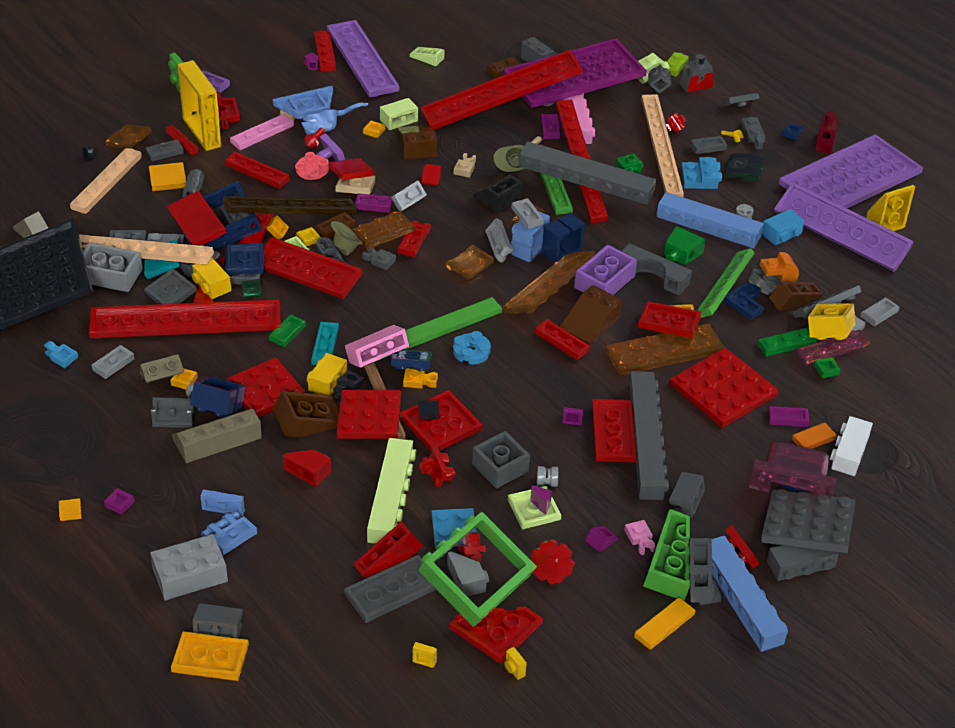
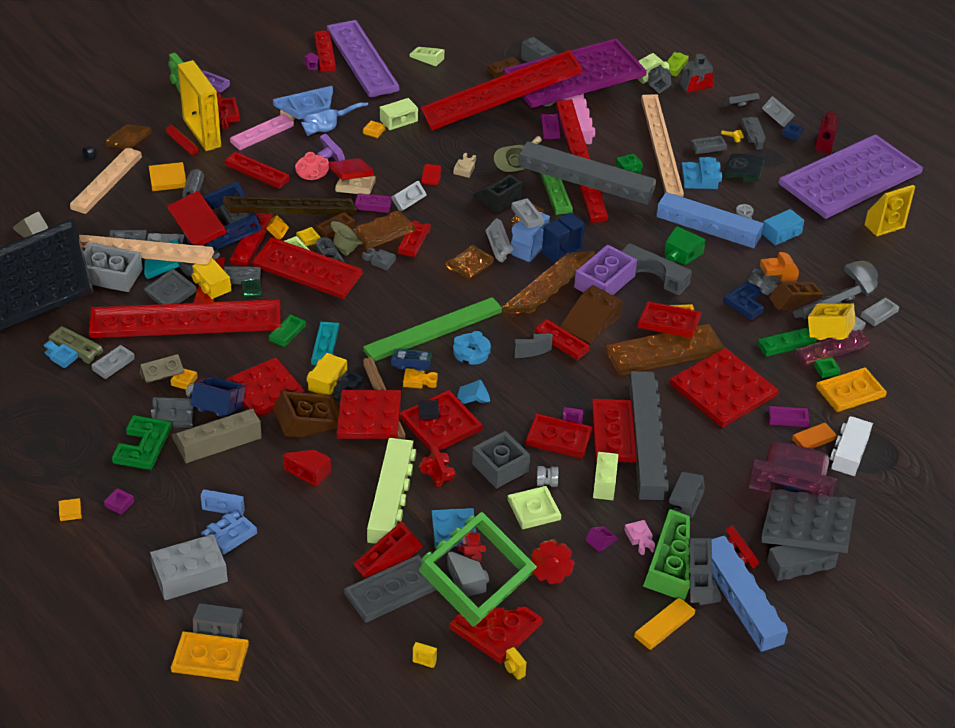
(77, 343): none -> olive plate
(154, 436): none -> green plate
(164, 150): dark grey plate -> none
(245, 259): dark blue tile -> none
(311, 140): red plate -> none
(376, 346): bright pink brick -> none
(417, 142): reddish brown slope -> none
(473, 392): none -> dark azure tile
(532, 347): none -> dark grey slope
(541, 498): magenta slope -> none
(559, 436): none -> red tile
(605, 476): none -> yellowish green brick
(675, 122): red gear -> none
(725, 282): bright green tile -> none
(778, 111): none -> light grey plate
(846, 227): medium lavender plate -> none
(851, 389): none -> light orange tile
(864, 274): none -> dark grey brick

